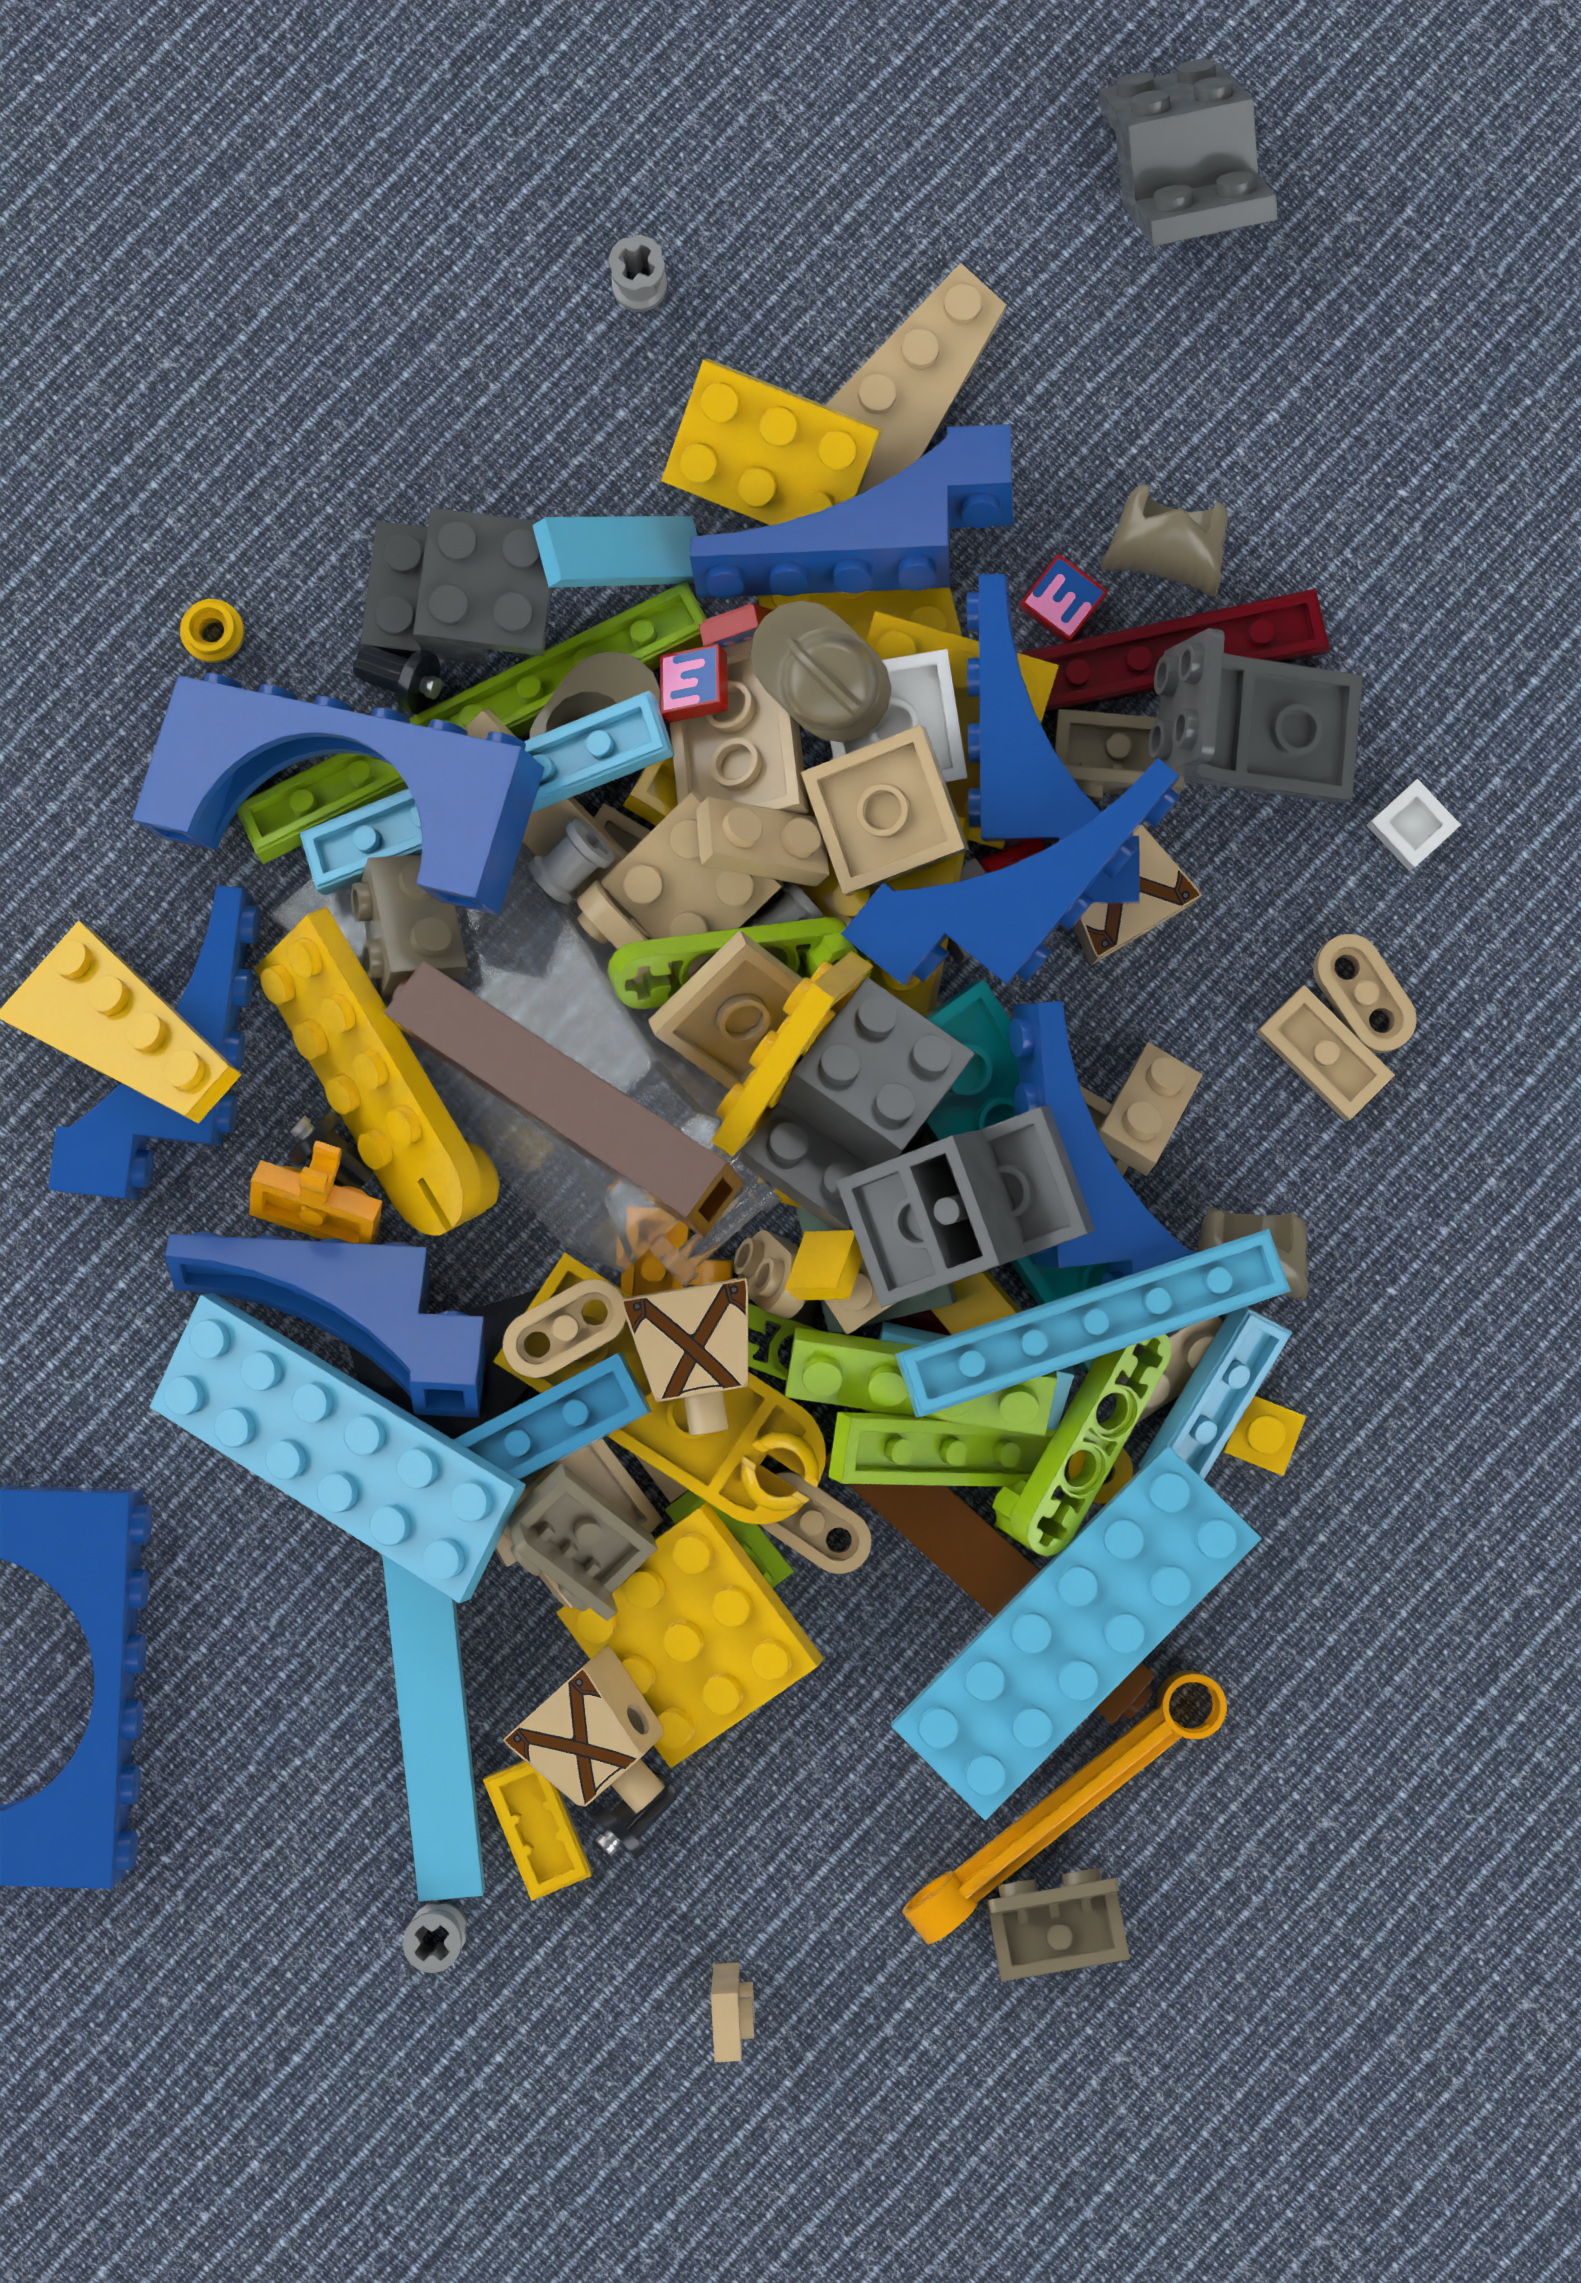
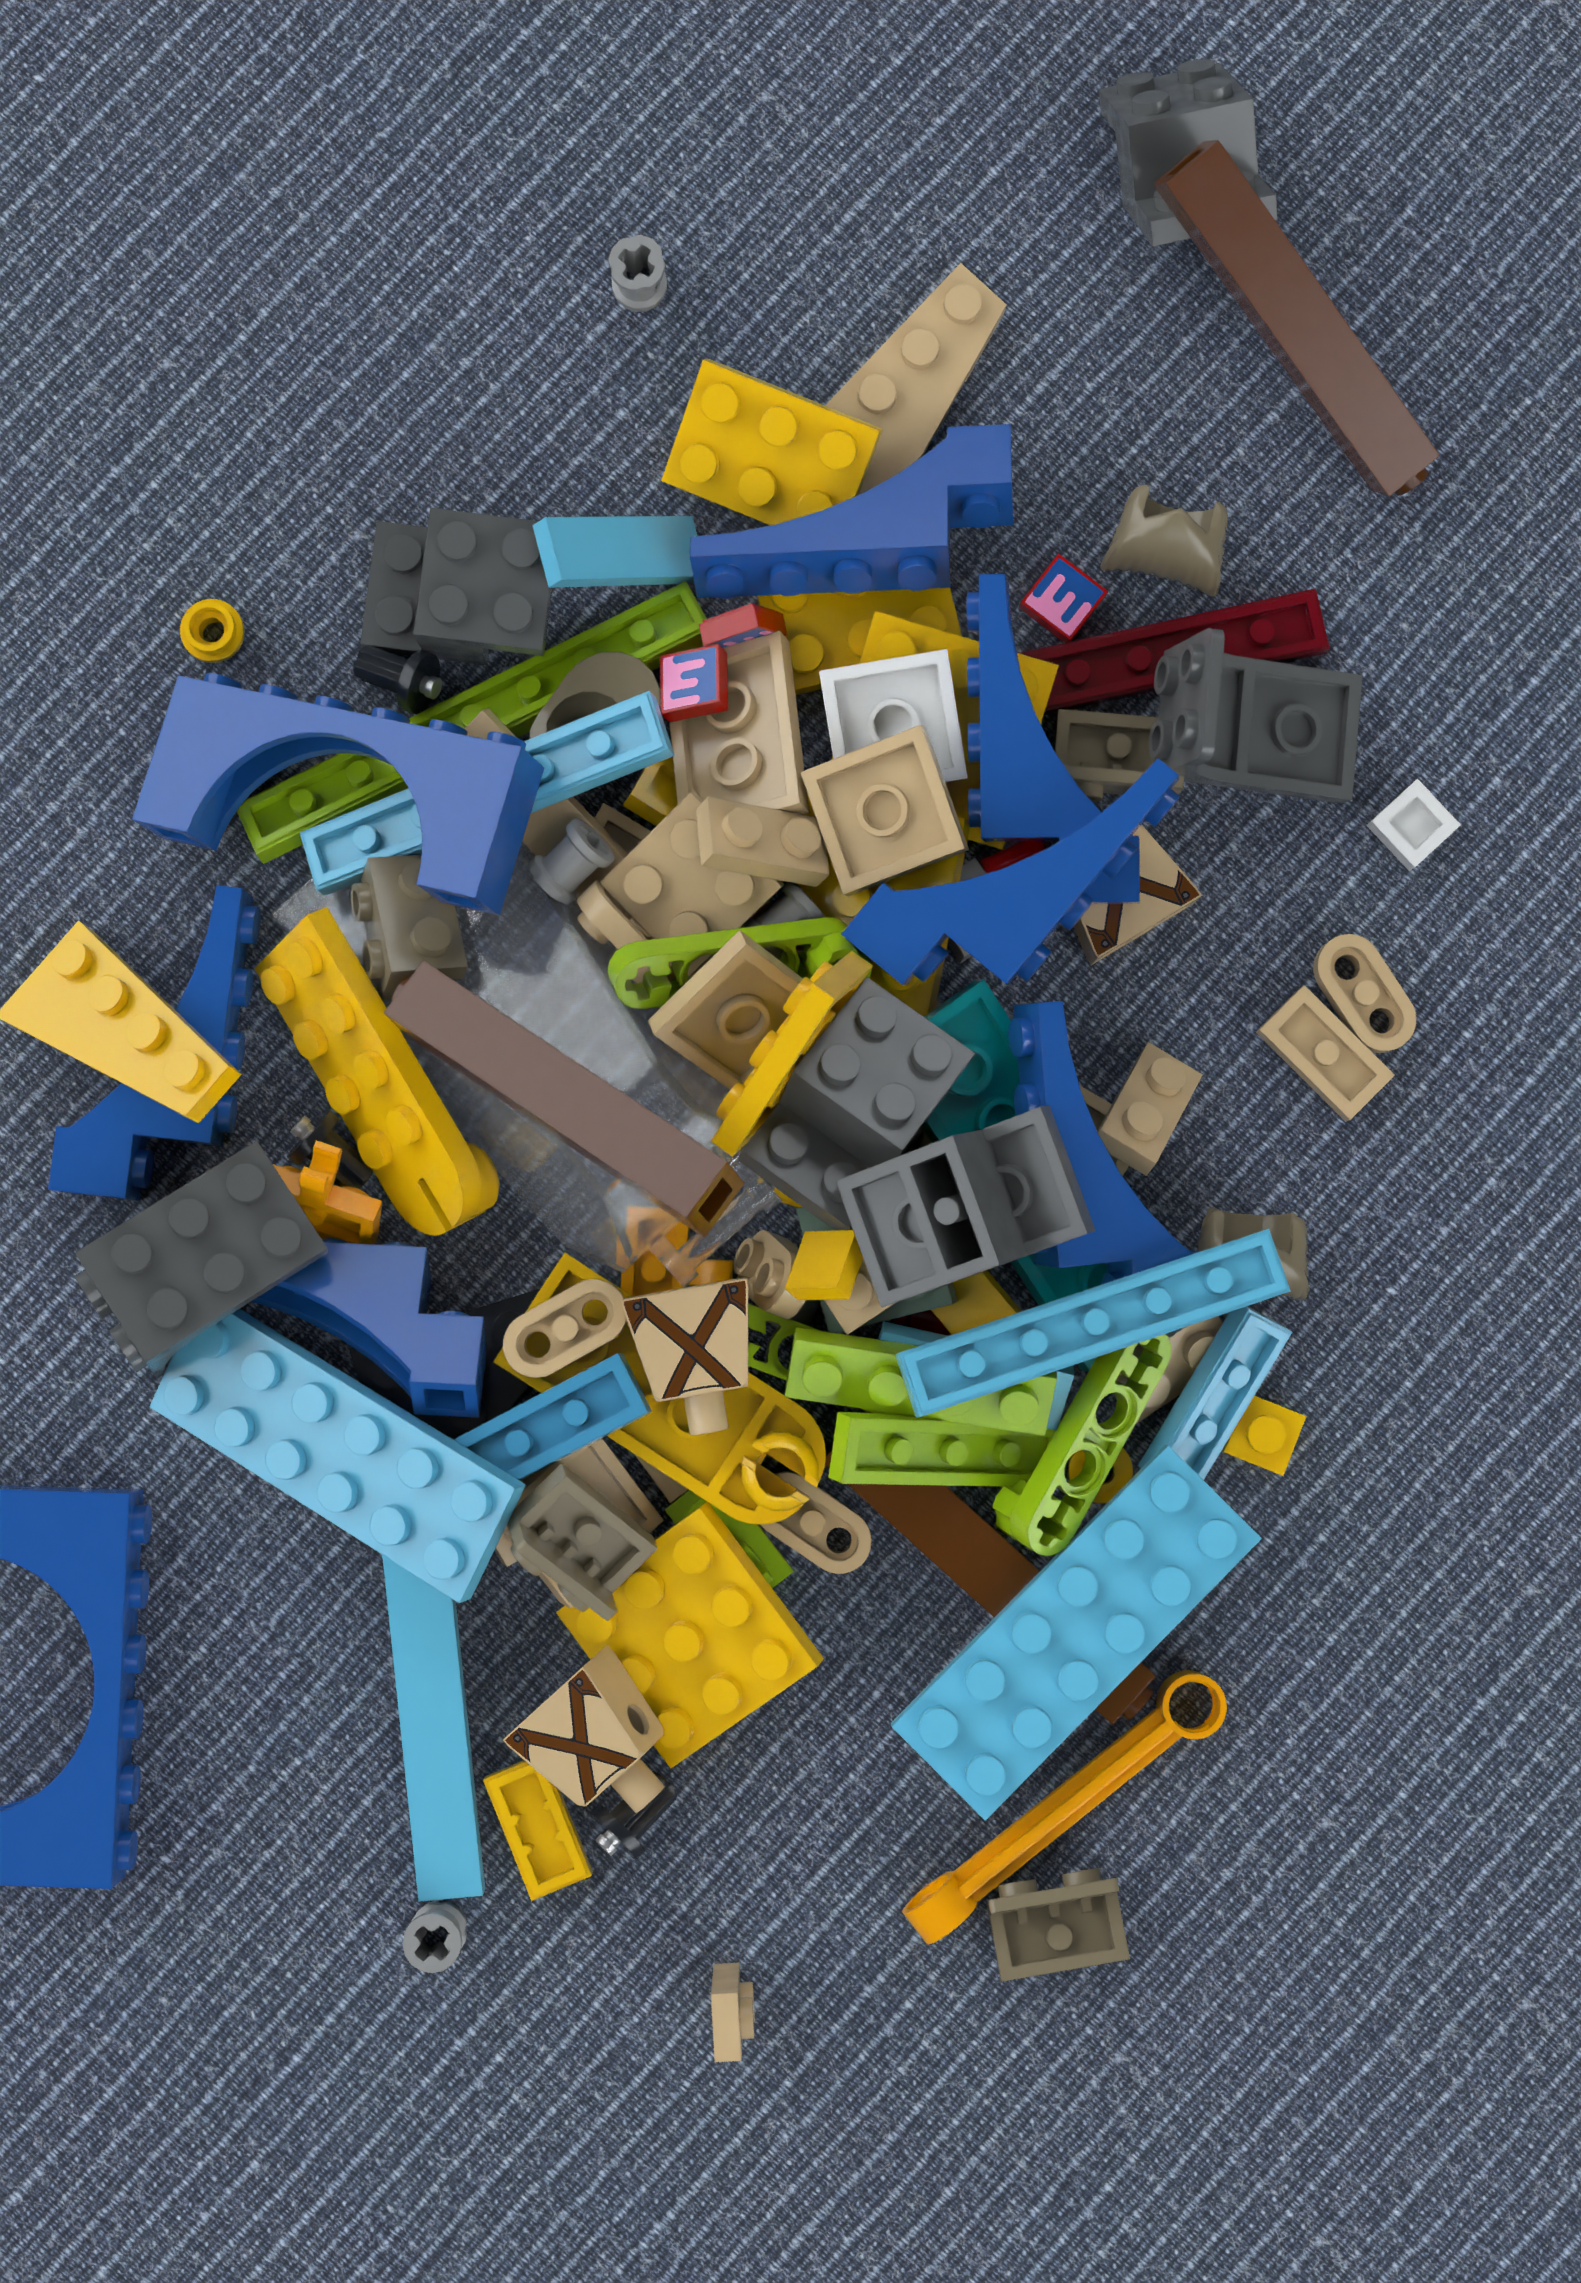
(197, 1257): none -> dark grey bracket
(820, 671): dark tan piece -> none
(1297, 319): none -> reddish brown brick

